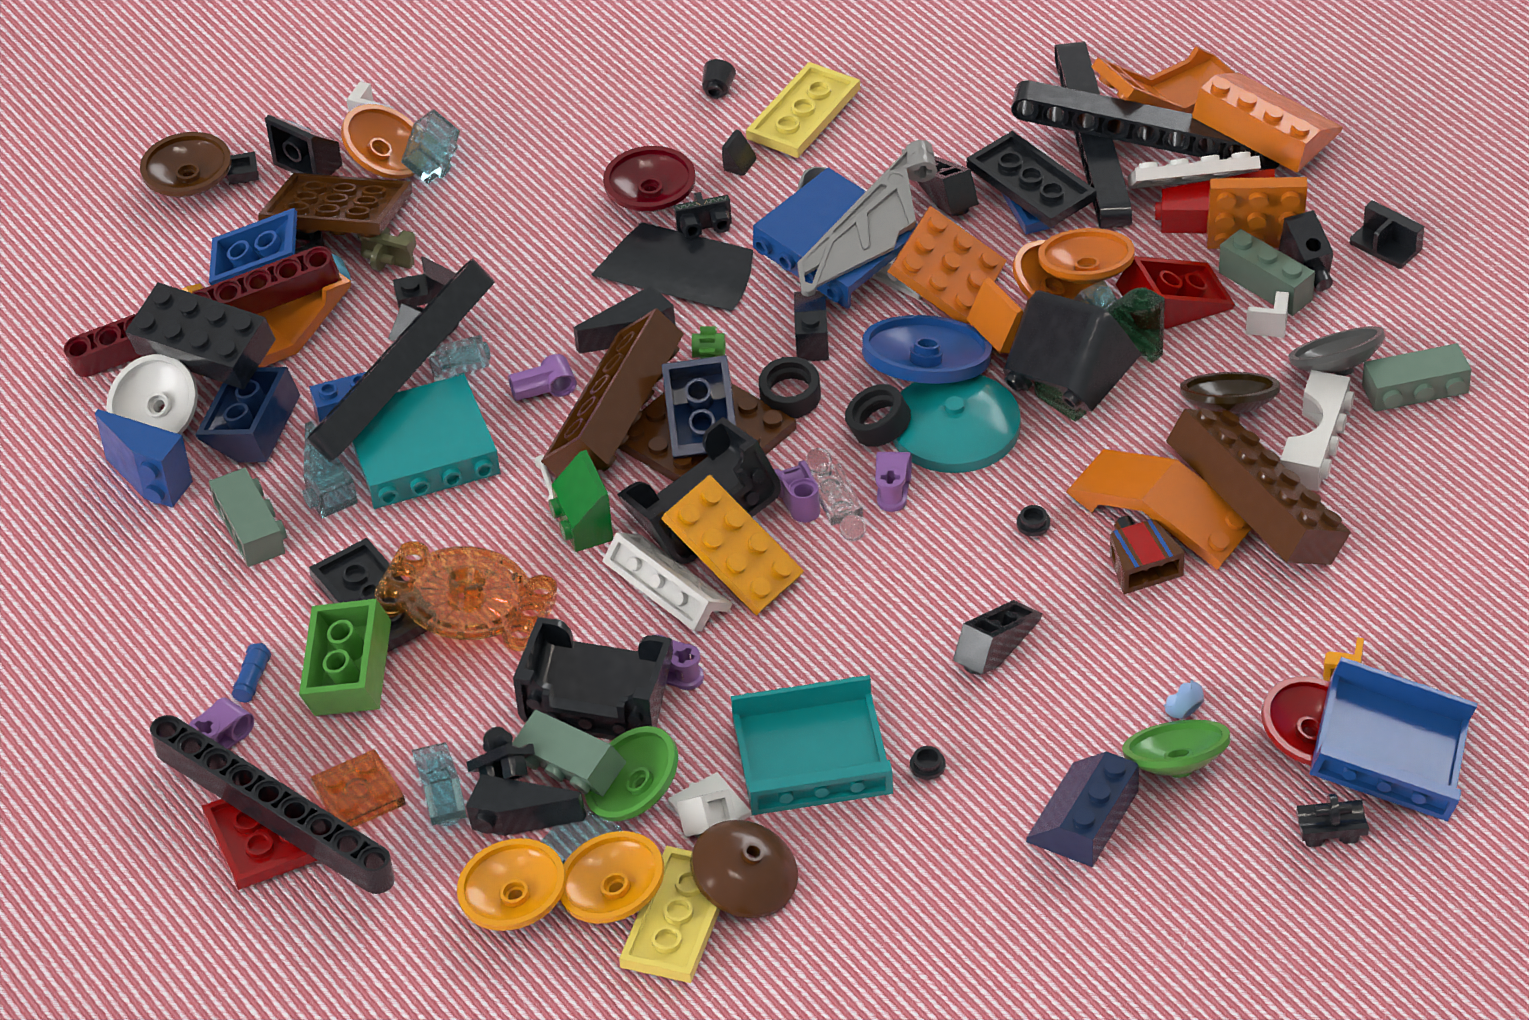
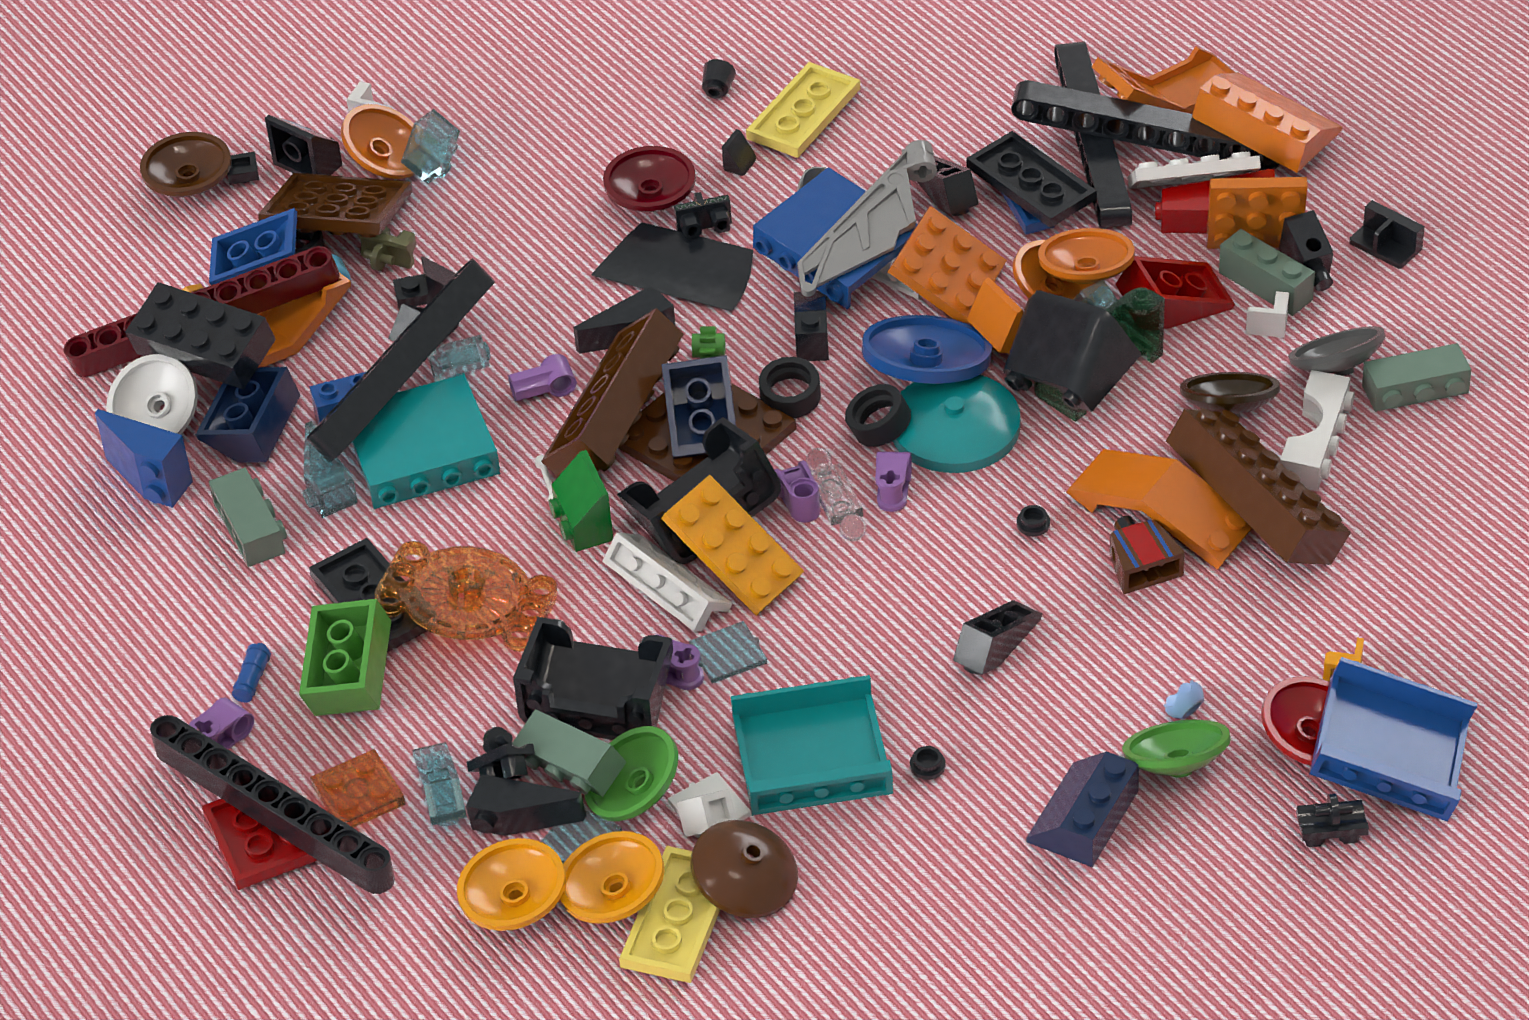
(729, 652): none -> clear light blue piece

